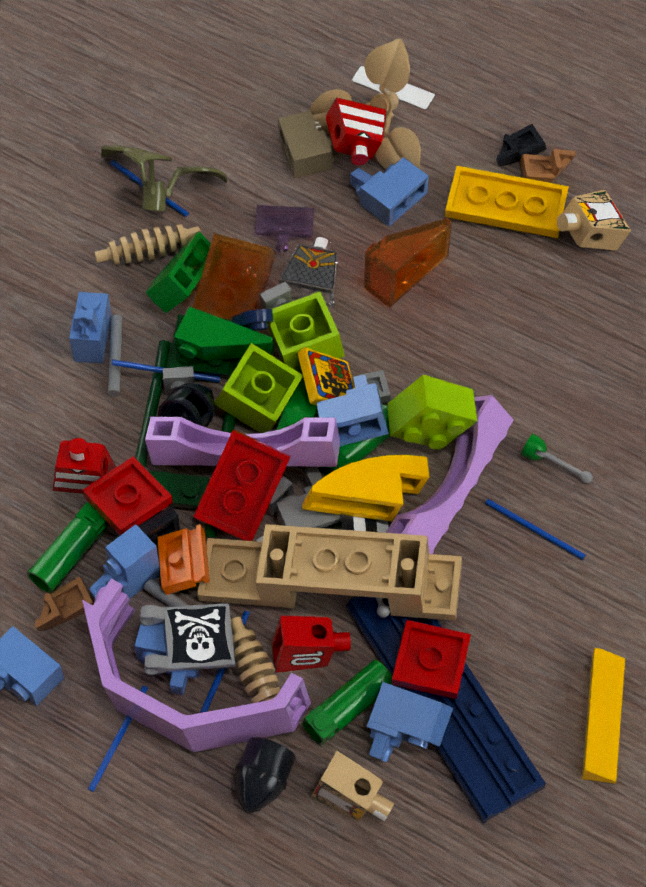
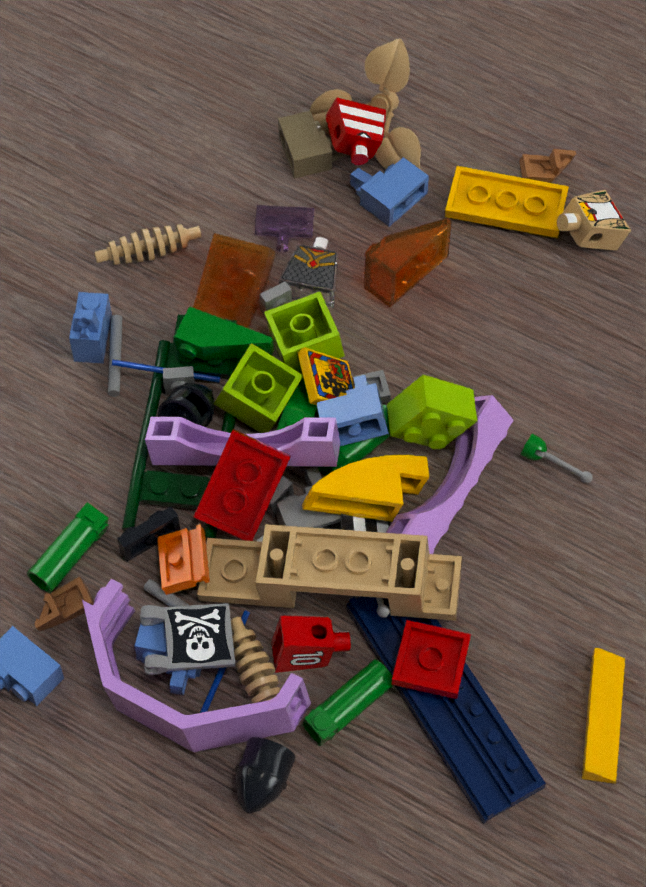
(80, 465): red torso -> none
(112, 749): blue axle -> none
(127, 496): red plate -> none
(130, 562): medium blue hinge -> none
(154, 192): olive plant -> none
(169, 202): blue axle -> none
(180, 274): green slope -> none
(254, 319): dark blue plate -> none
(351, 790): tan torso -> none
(405, 717): medium blue hinge -> none
(408, 94): white sticker -> none
(519, 143): black slope -> none
(537, 530): blue axle -> none

